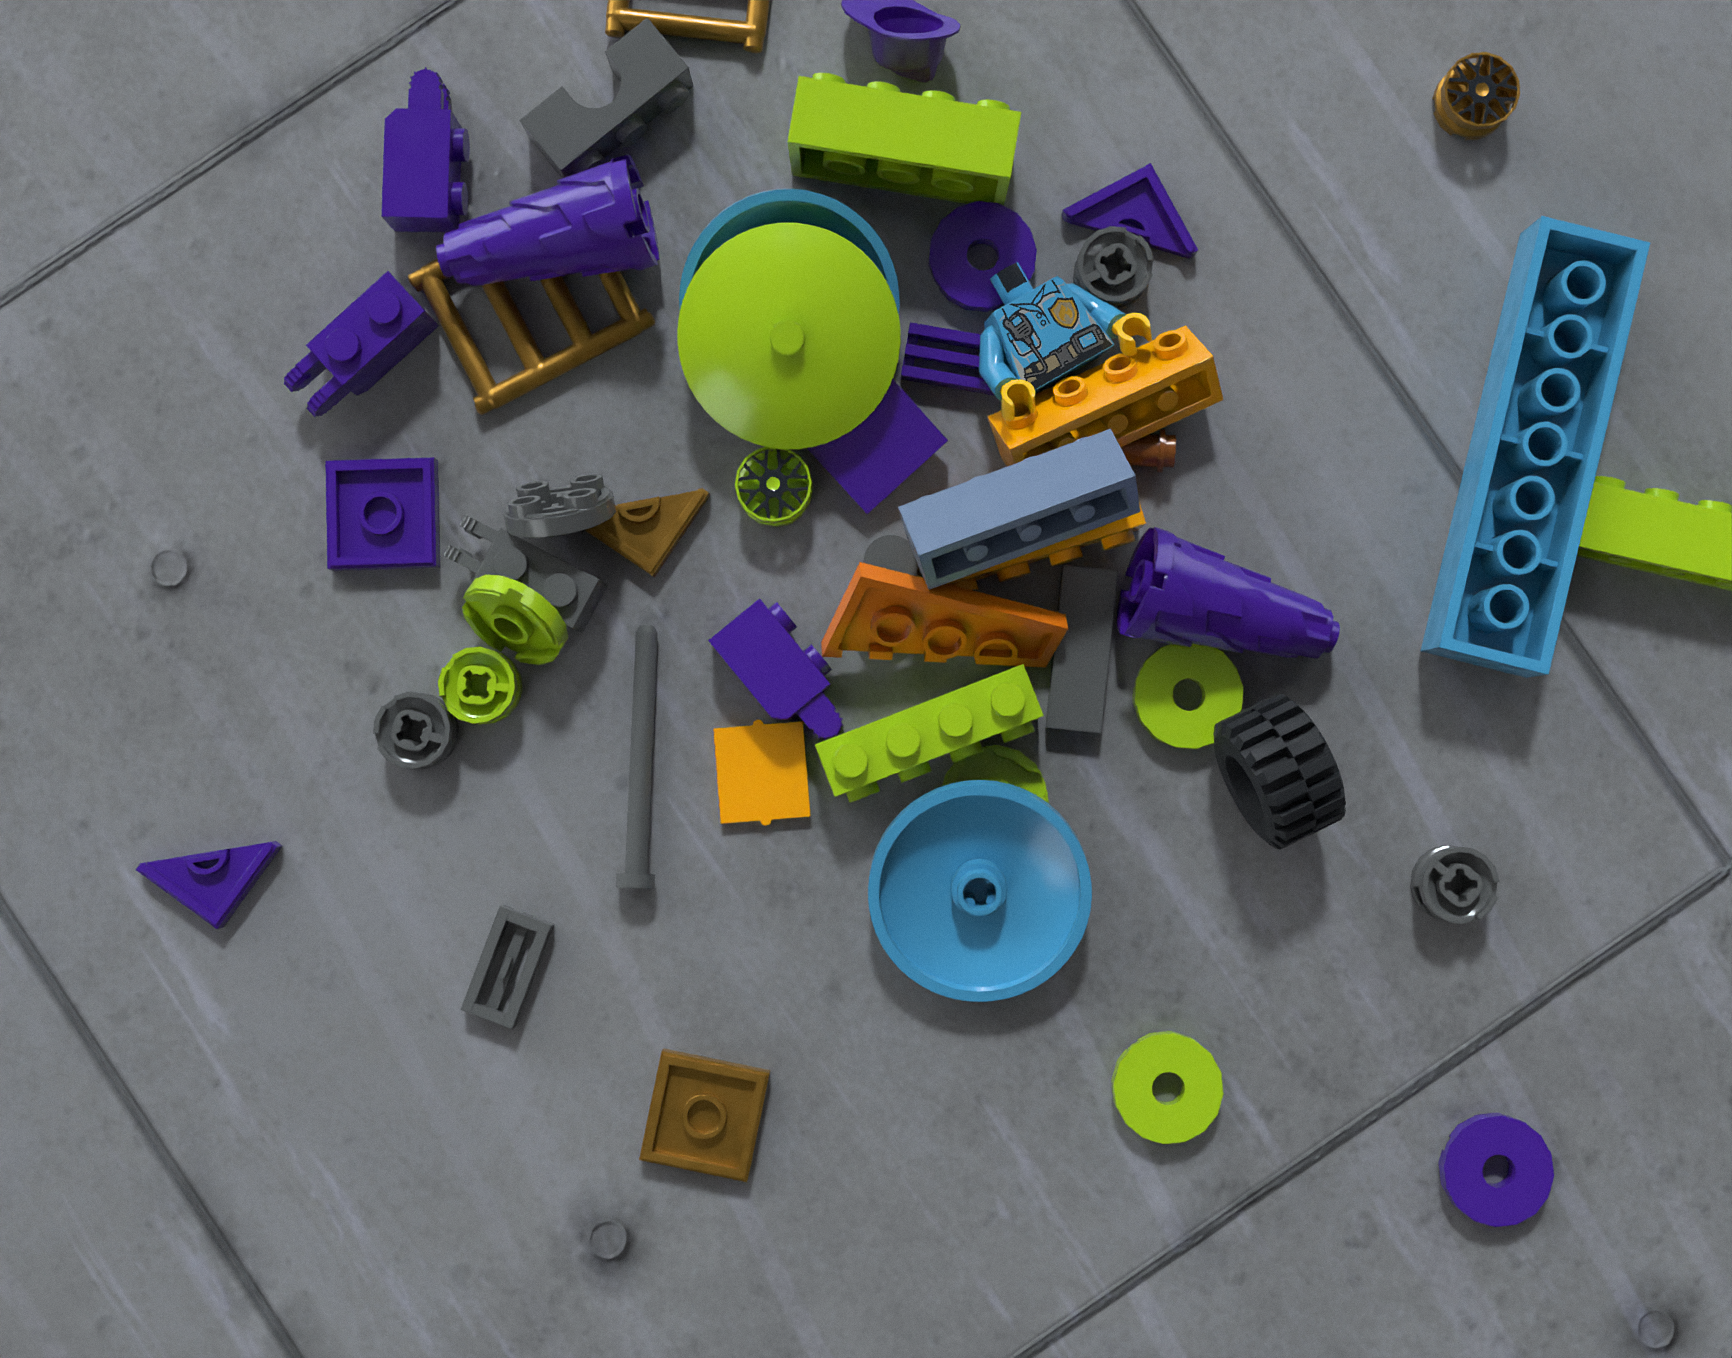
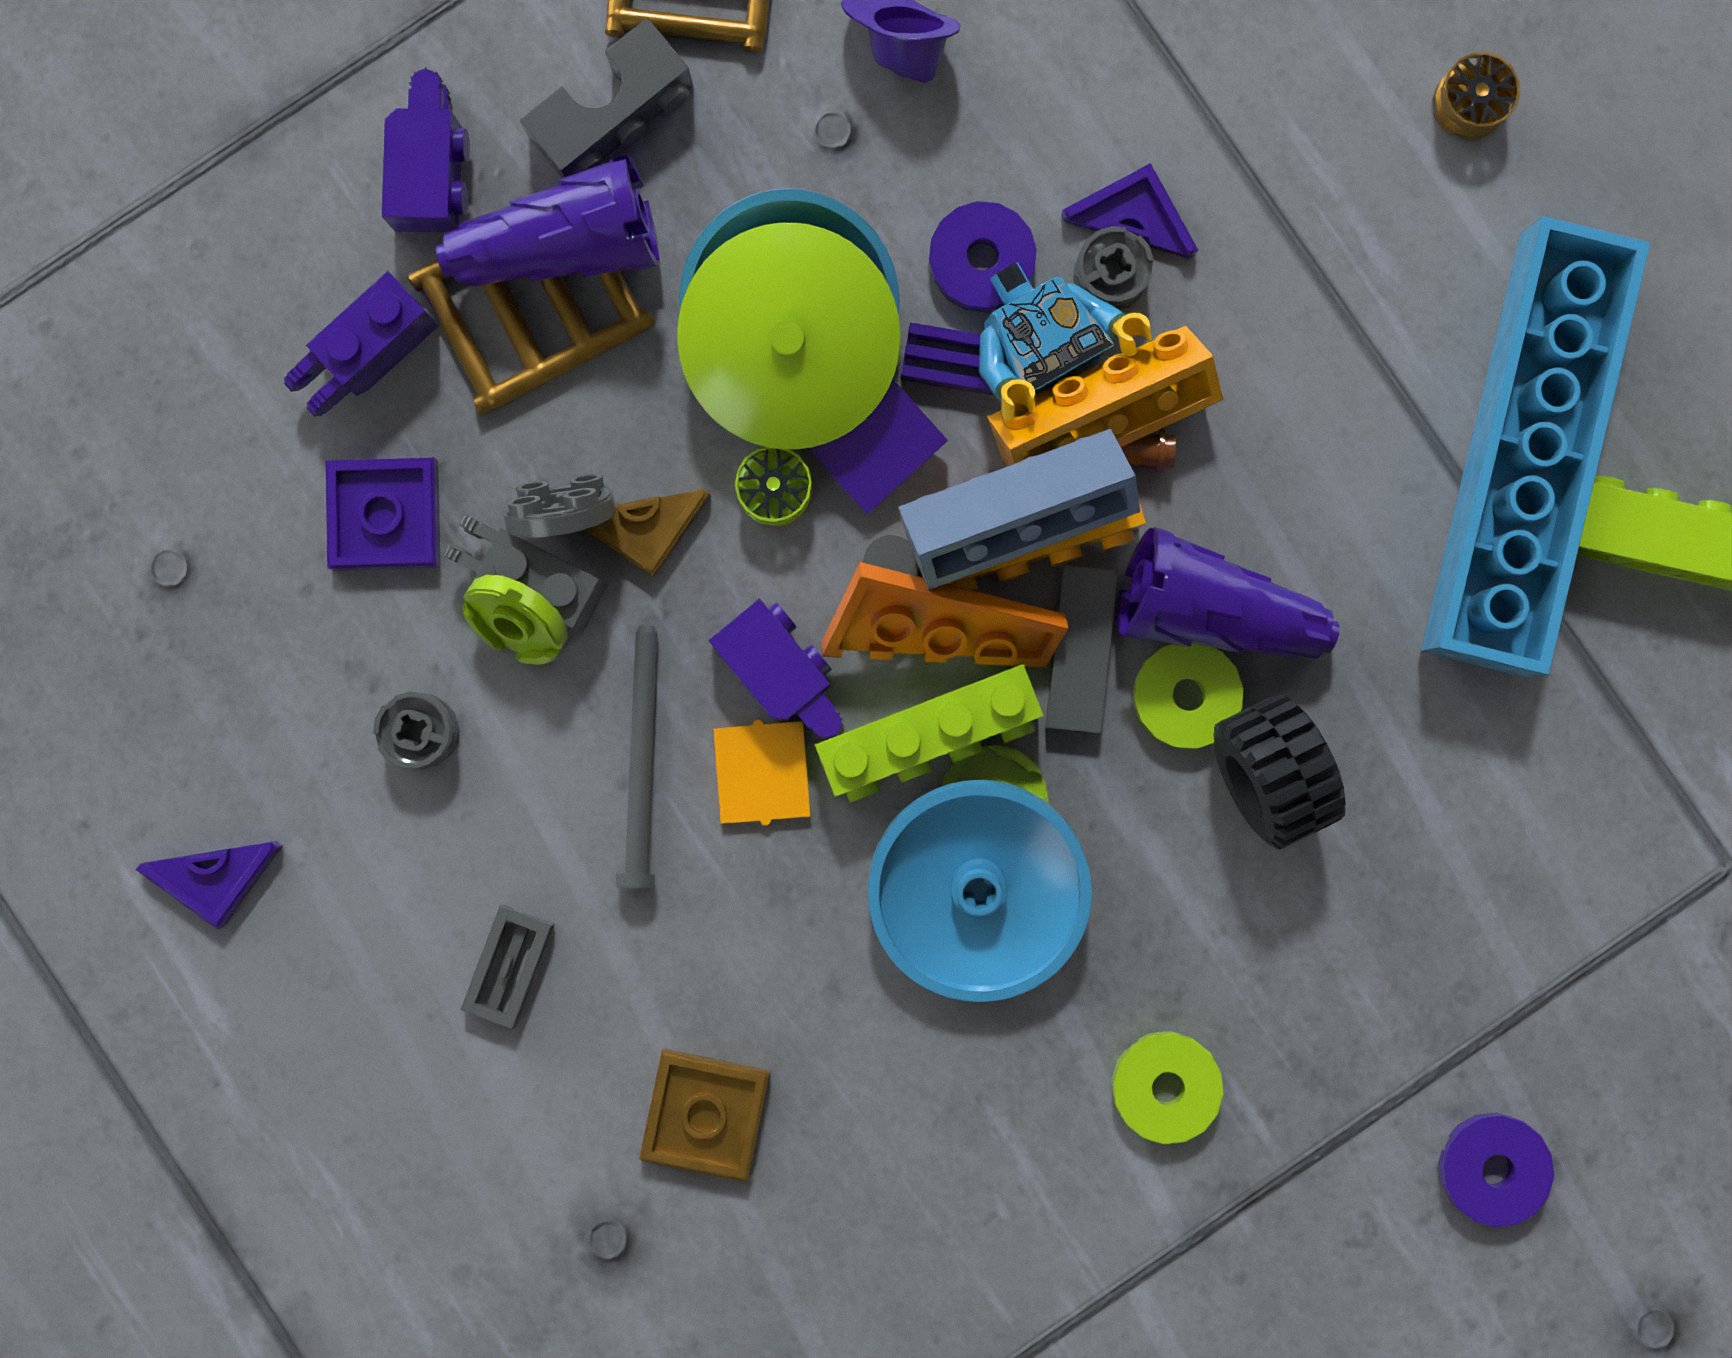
(480, 685): lime wheel -> none
(902, 140): lime brick -> none
(1455, 884): dark grey wheel -> none

